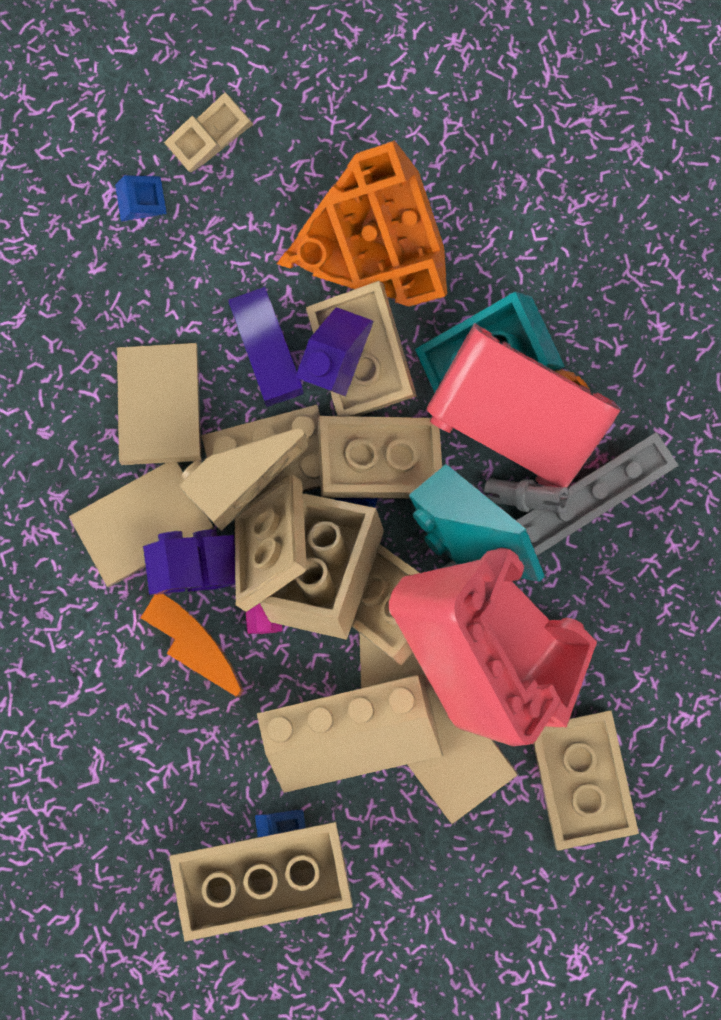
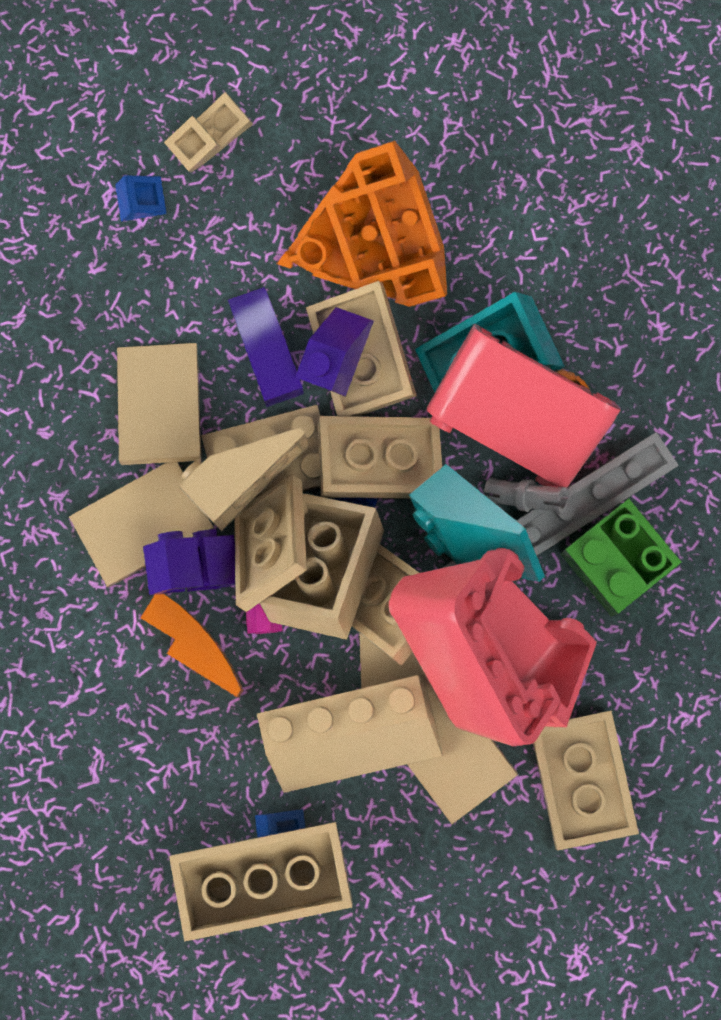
(620, 558): none -> bright green slope

